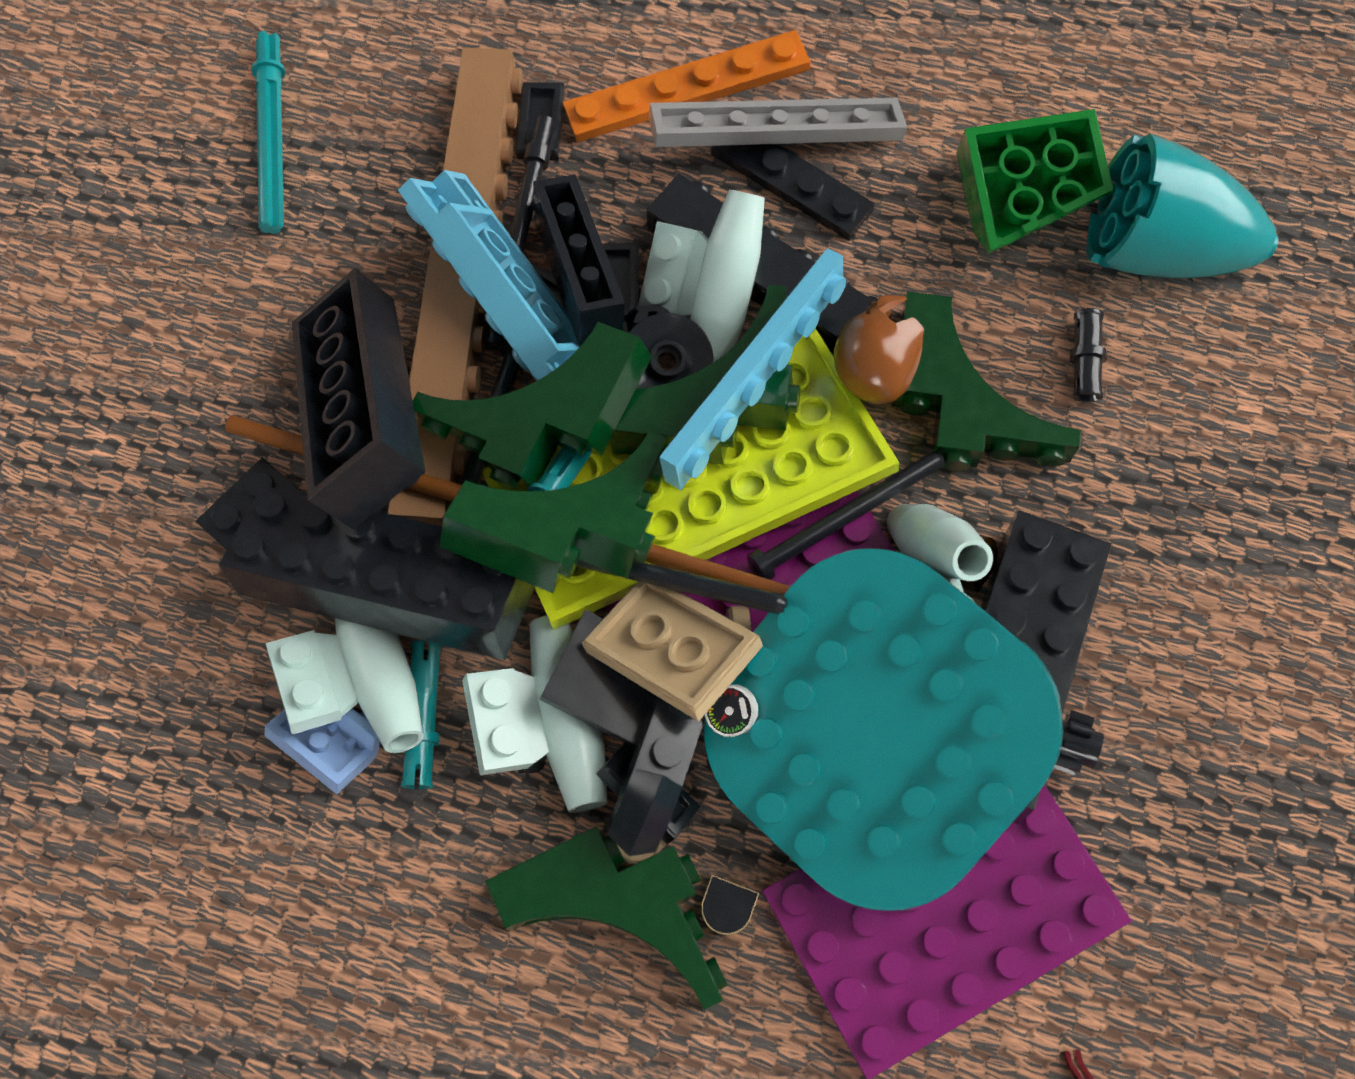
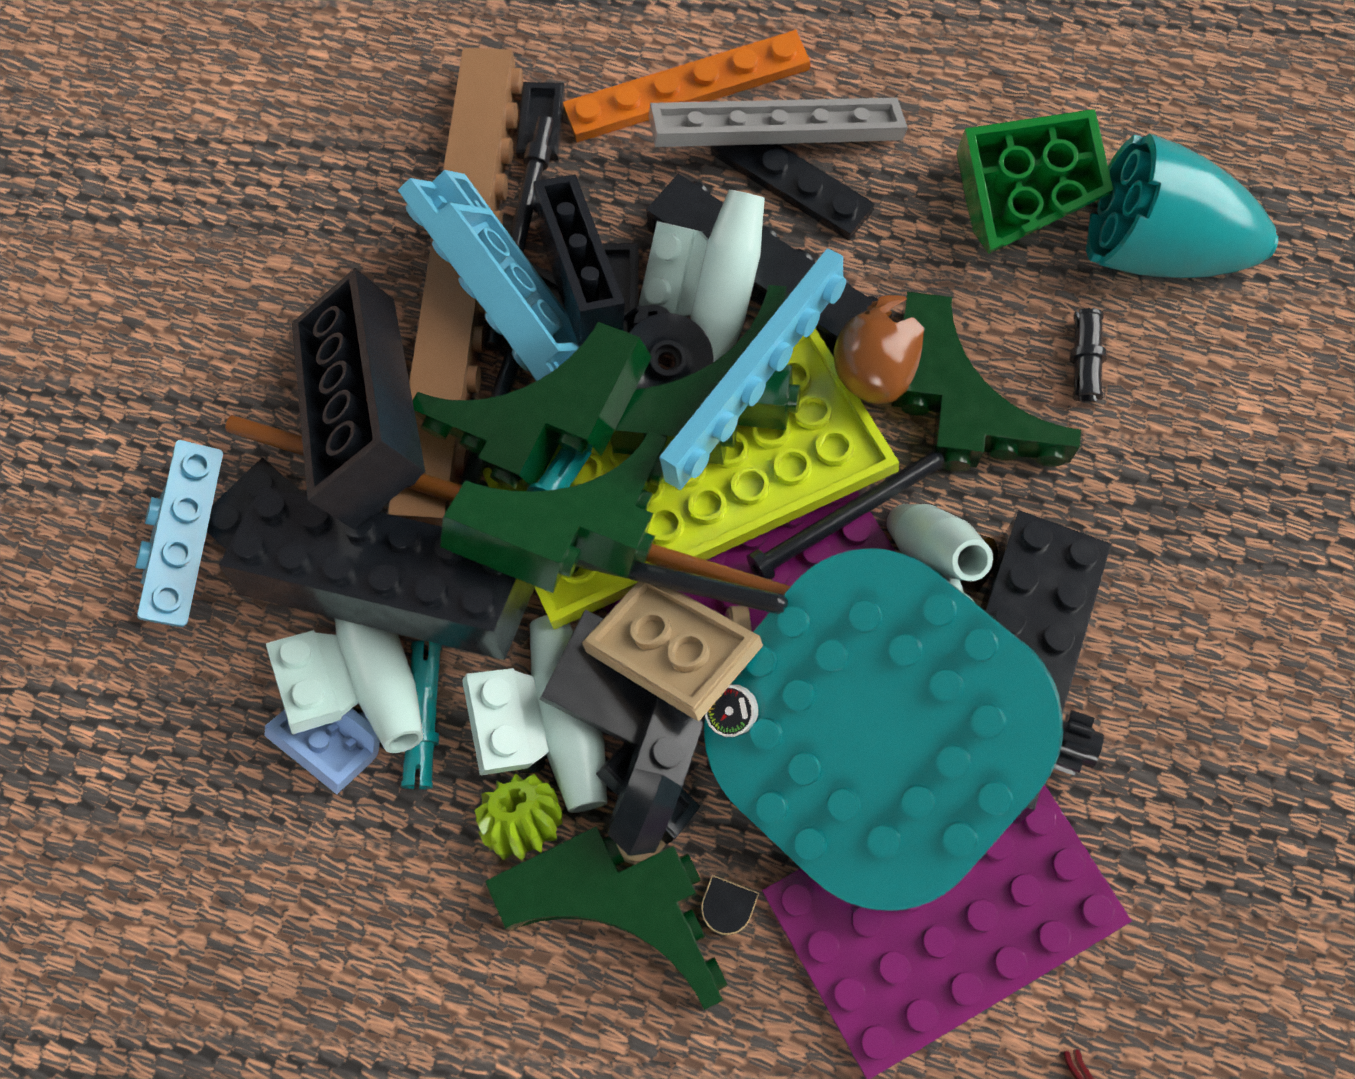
(178, 534): none -> medium azure bracket
(268, 75): teal axle -> none
(518, 816): none -> lime gear

